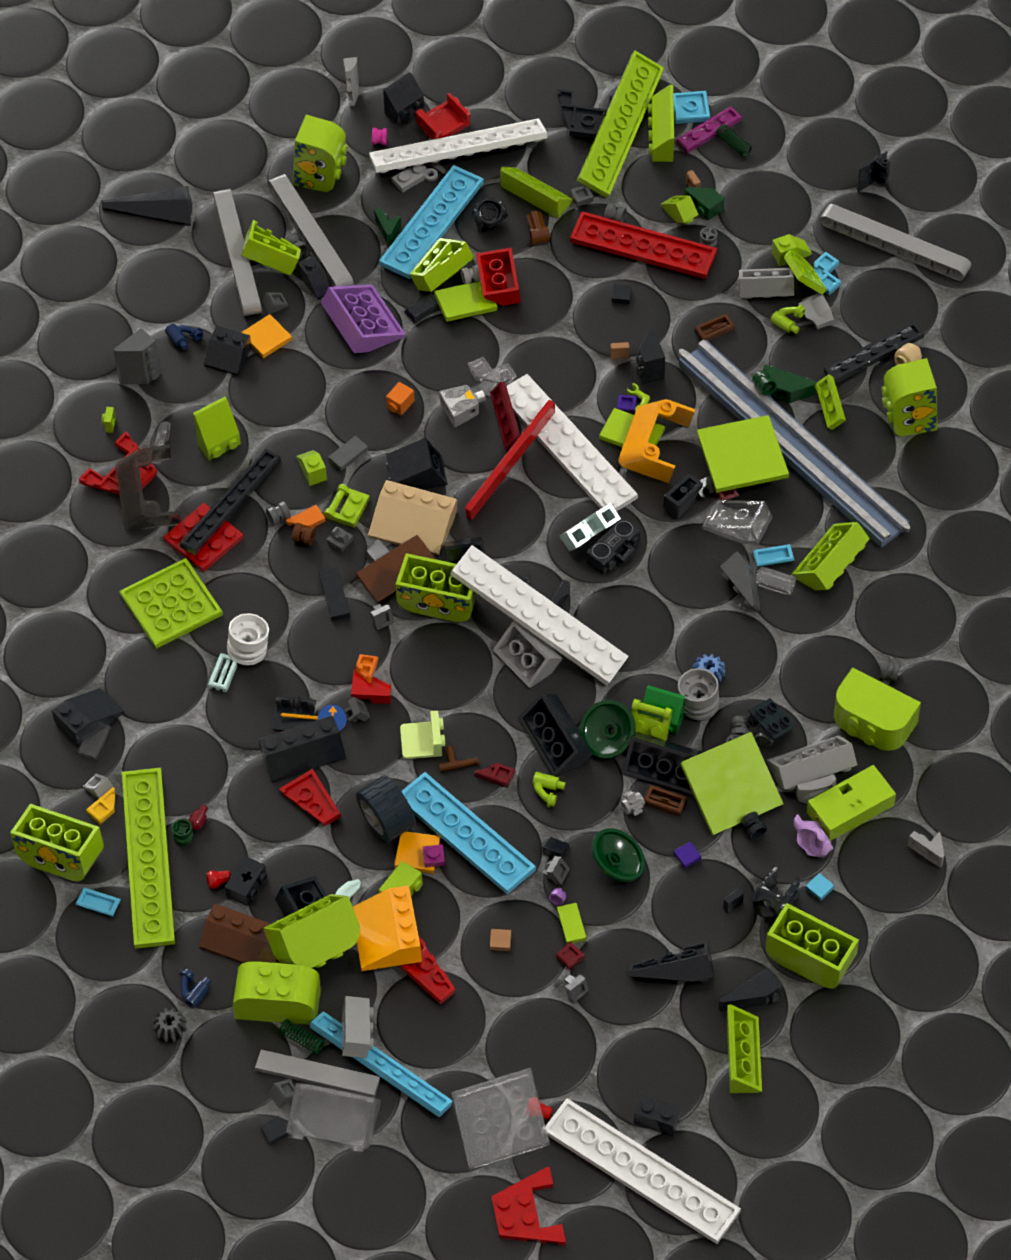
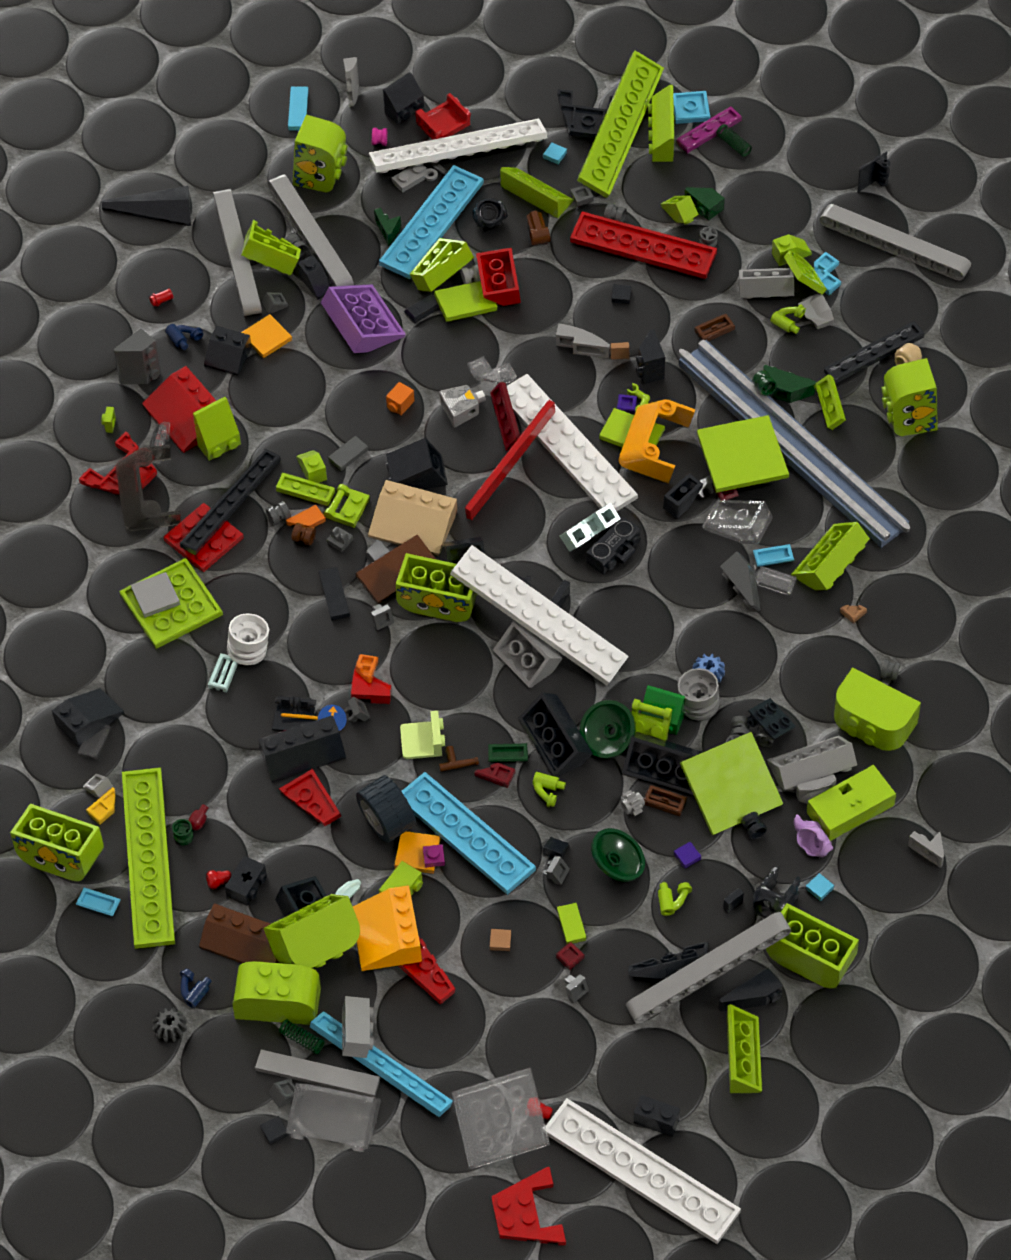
(155, 594): none -> light grey tile
(157, 299): none -> red pin
(176, 402): none -> red slope
(297, 107): none -> medium azure tile
(305, 489): none -> lime plate
(508, 752): none -> dark green tile
(555, 153): none -> medium azure tile
(557, 896): medium lavender hinge -> none
(581, 341): none -> light grey slope
(666, 901): none -> lime plant
(692, 180): medium nougat tile -> none
(708, 967): none -> light grey beam
(853, 613): none -> medium nougat tile

